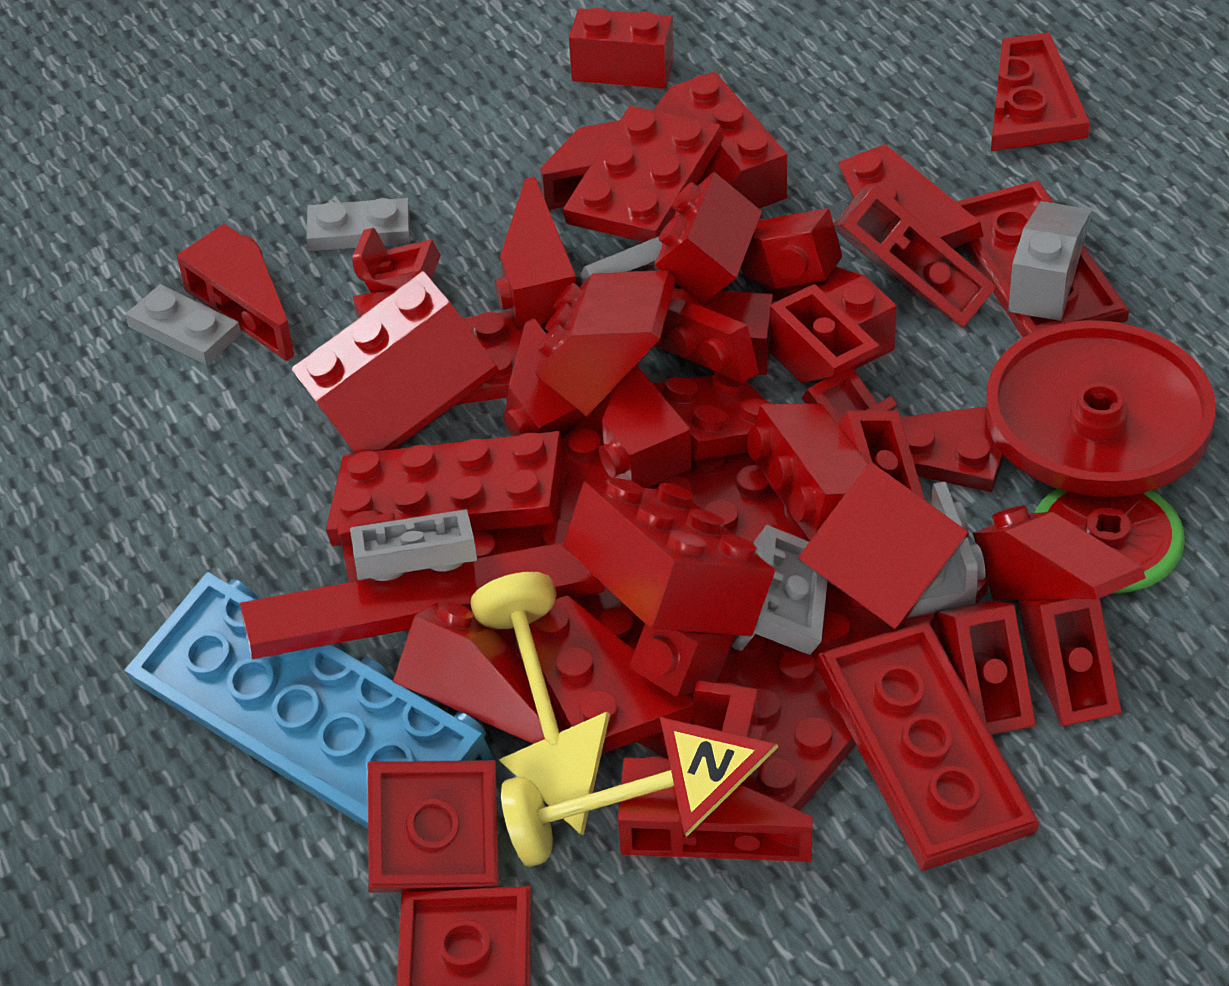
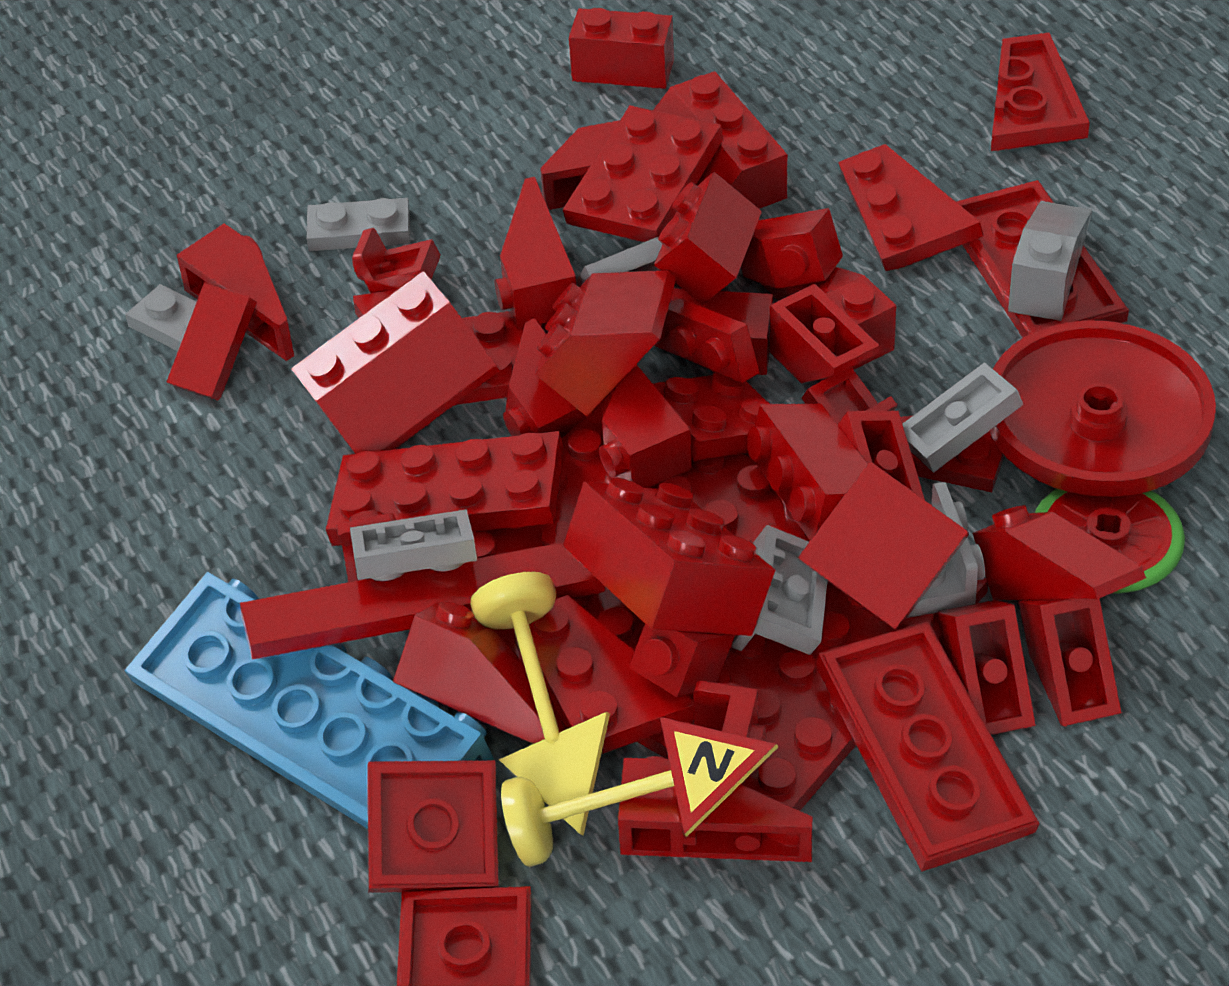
(211, 341): none -> red tile
(913, 254): red slope -> none
(960, 416): none -> light grey plate

